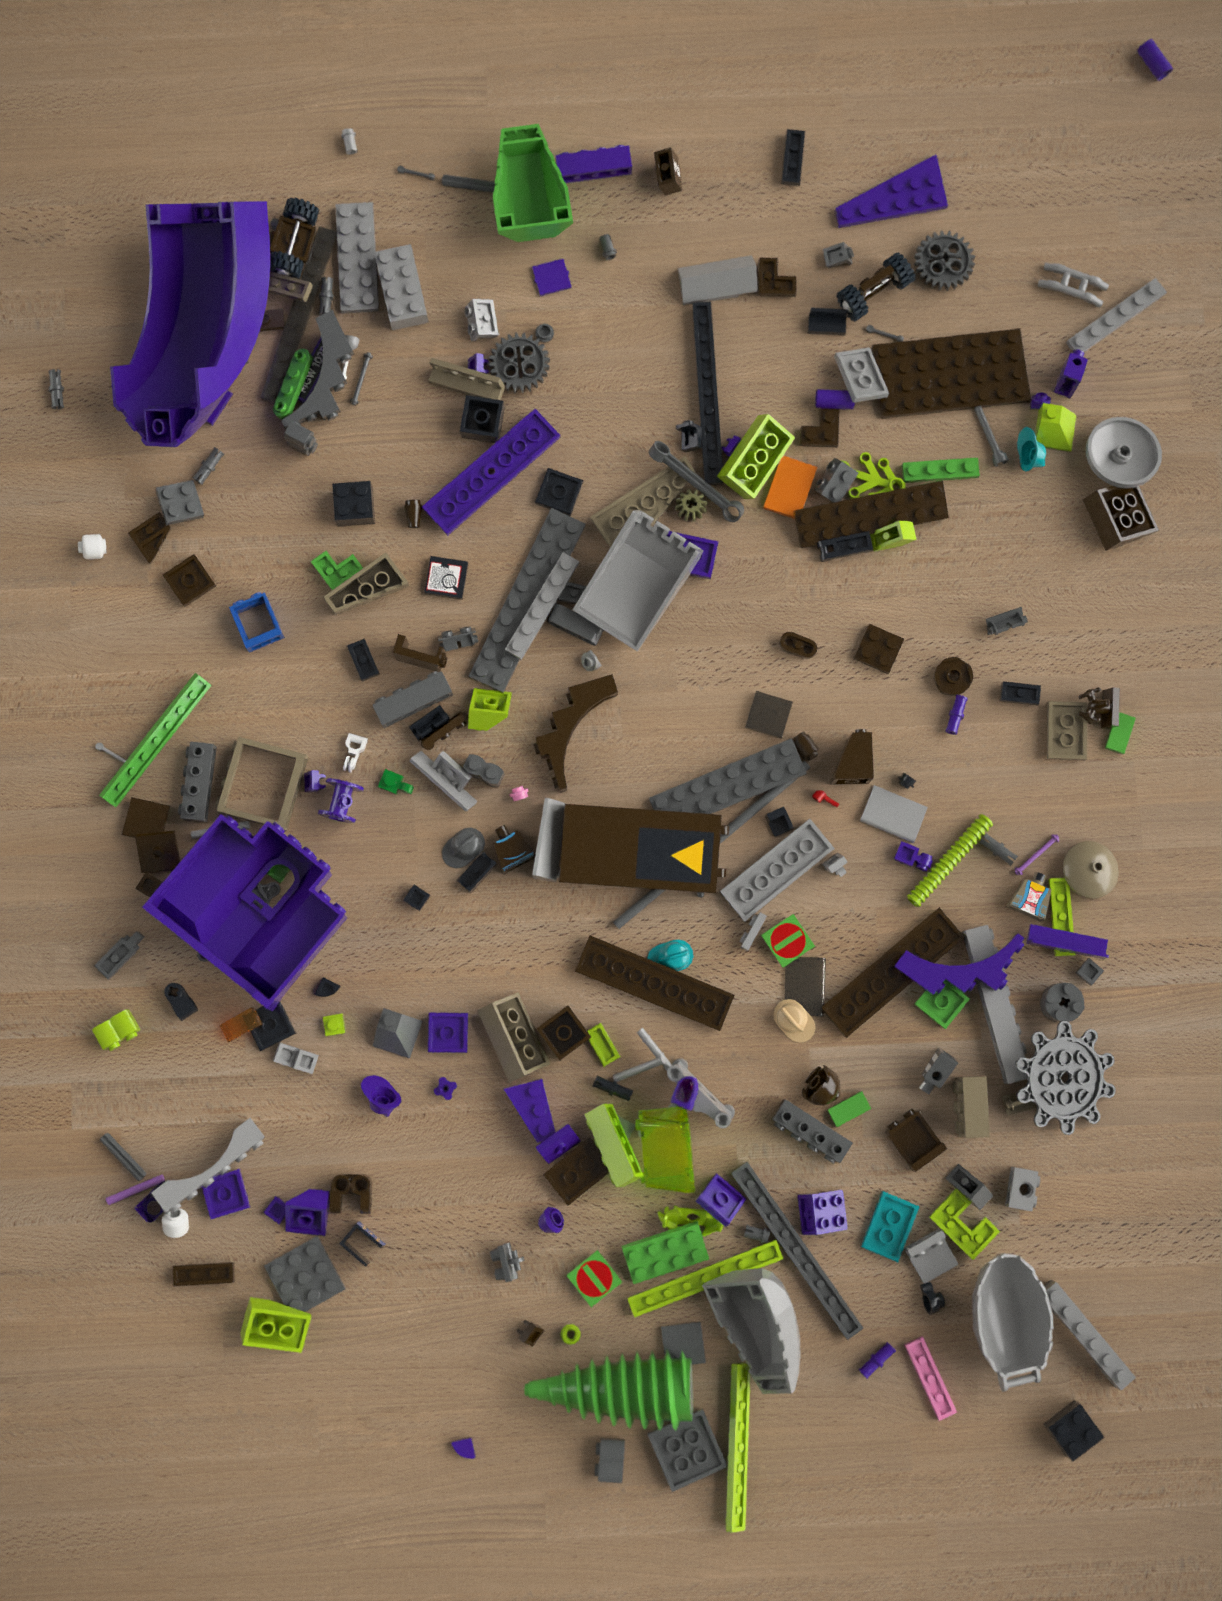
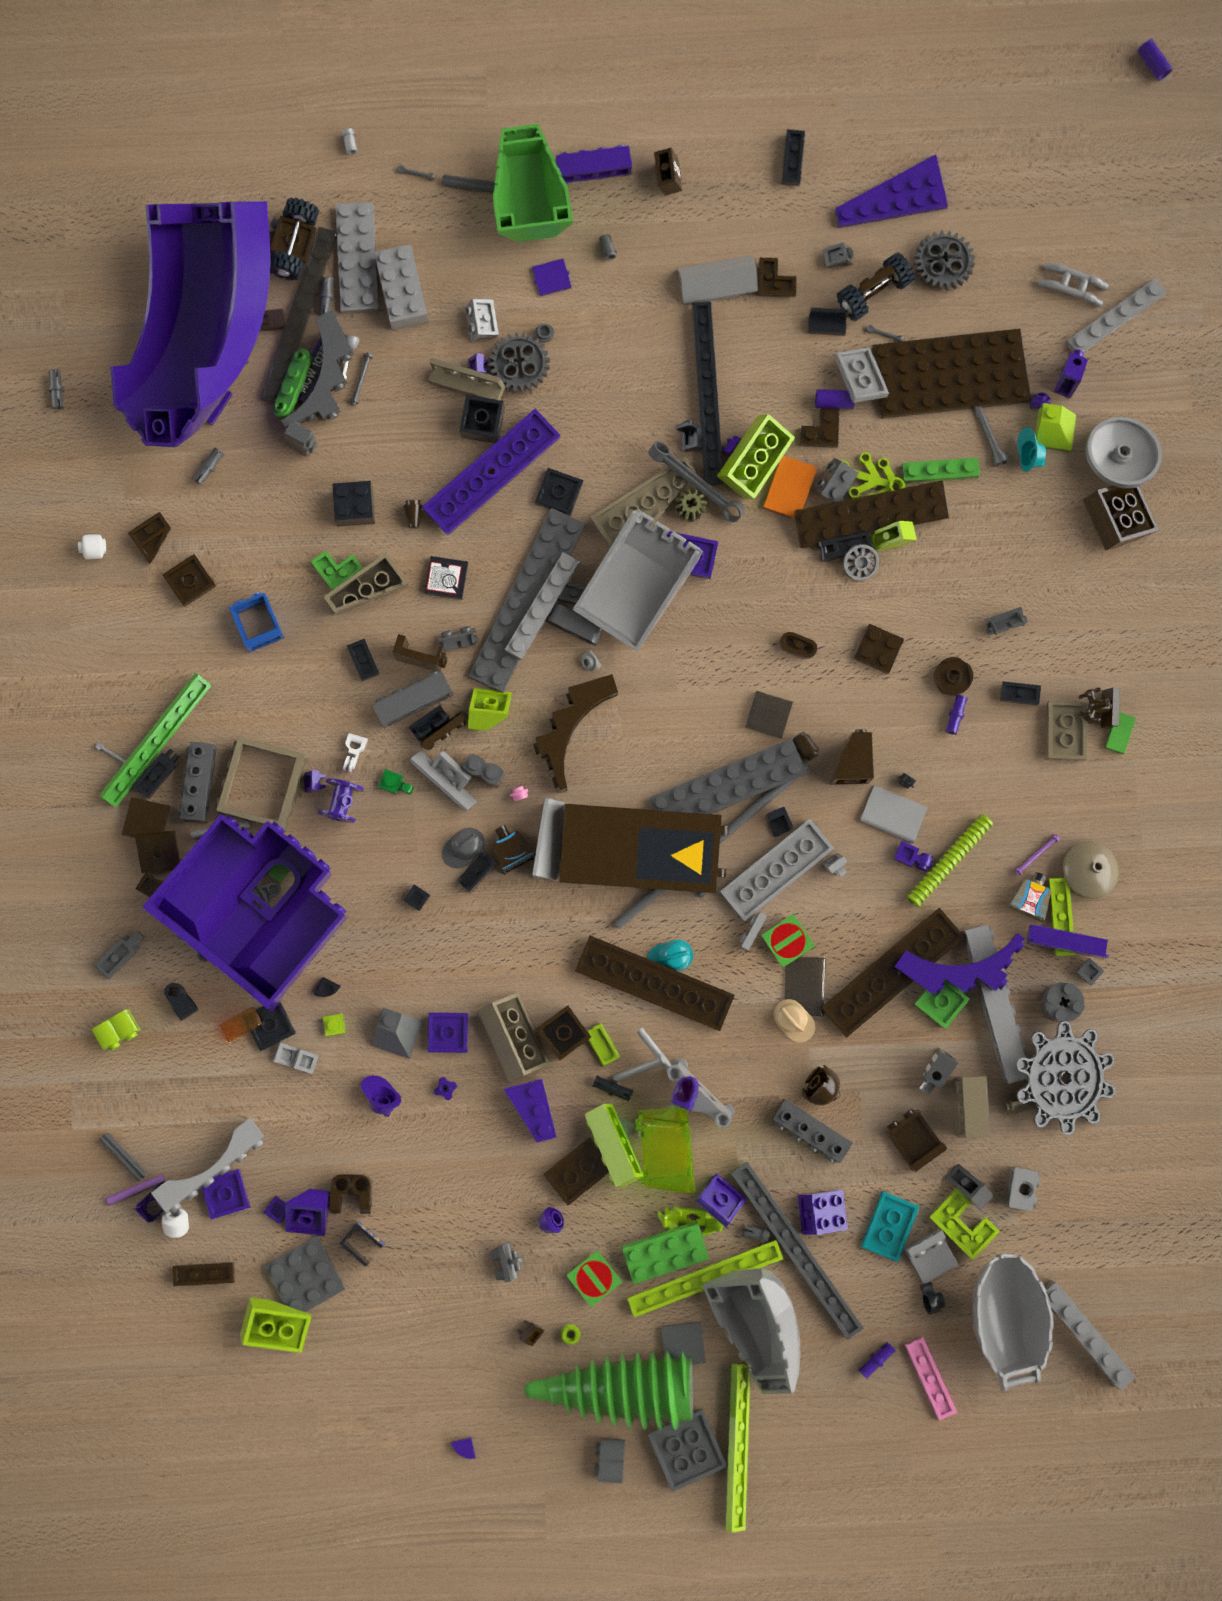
(157, 773): none -> black hinge
(179, 502): dark grey plate -> none
(289, 287): dark tan plate -> none
(558, 1144): dark purple plate -> none
(819, 795): red hand -> none
(849, 1109): bright green tile -> none
(861, 562): none -> light grey wheel
(998, 849): dark grey pin -> none
(1073, 1430): black brick -> none

